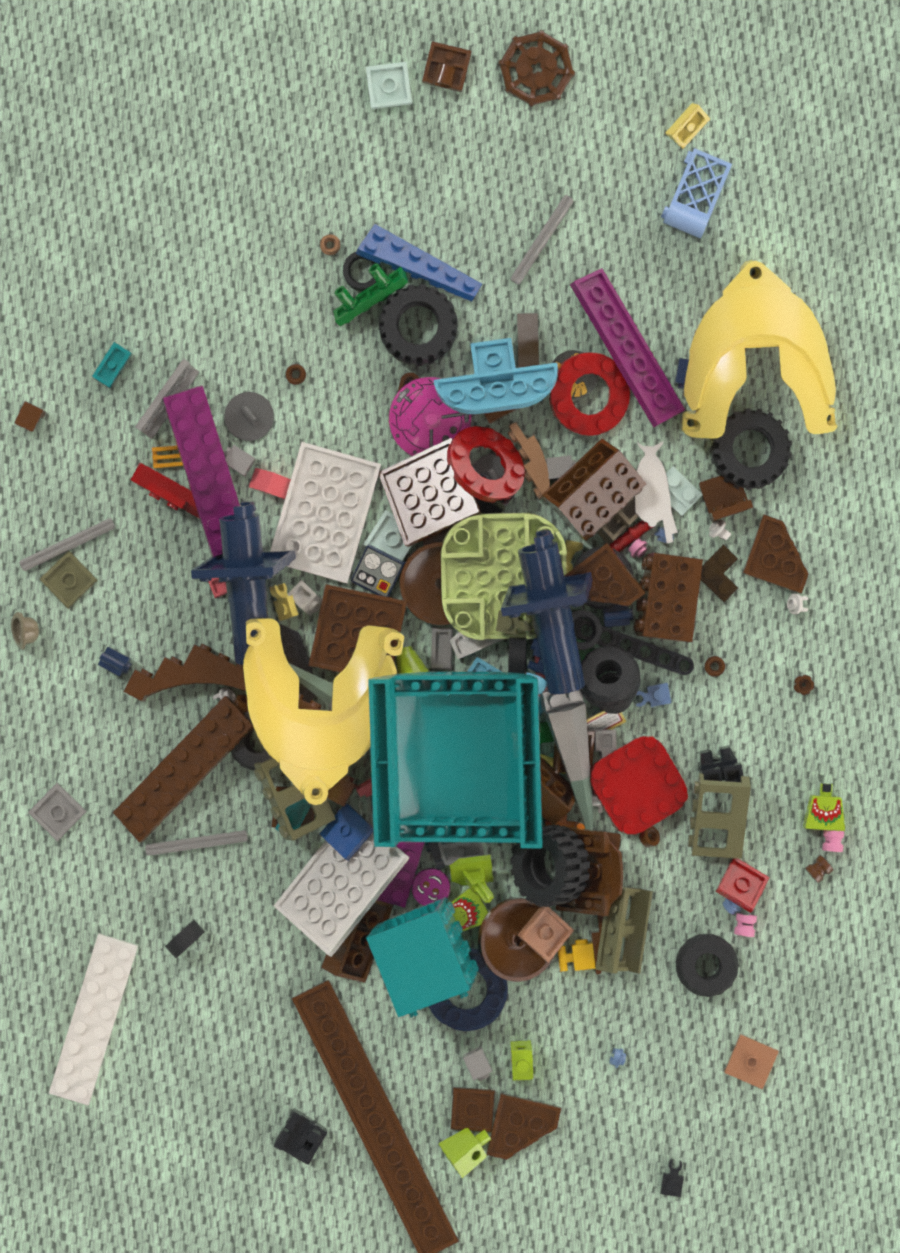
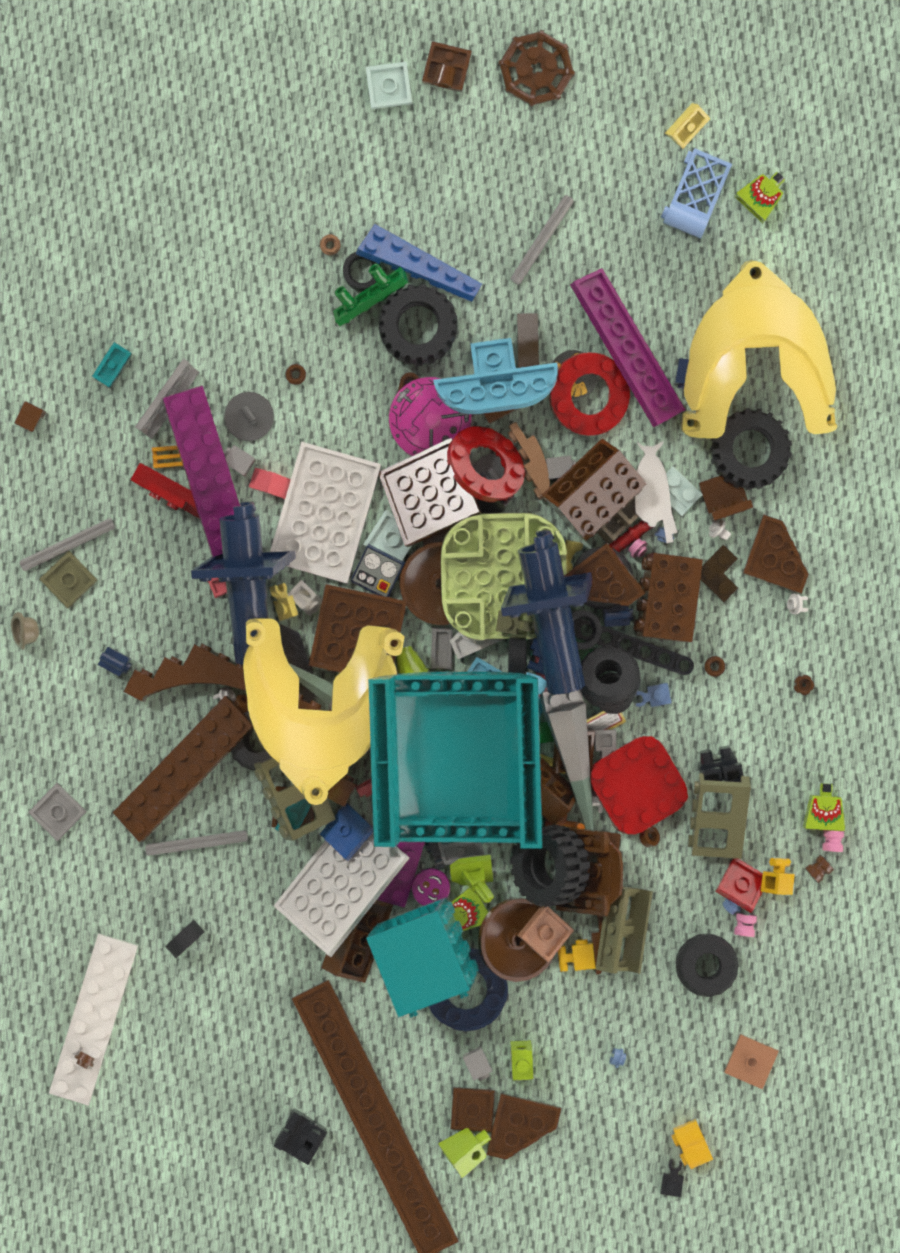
(84, 1060): none -> reddish brown plate
(692, 1144): none -> yellow brick
(761, 195): none -> lime torso
(777, 880): none -> yellow brick

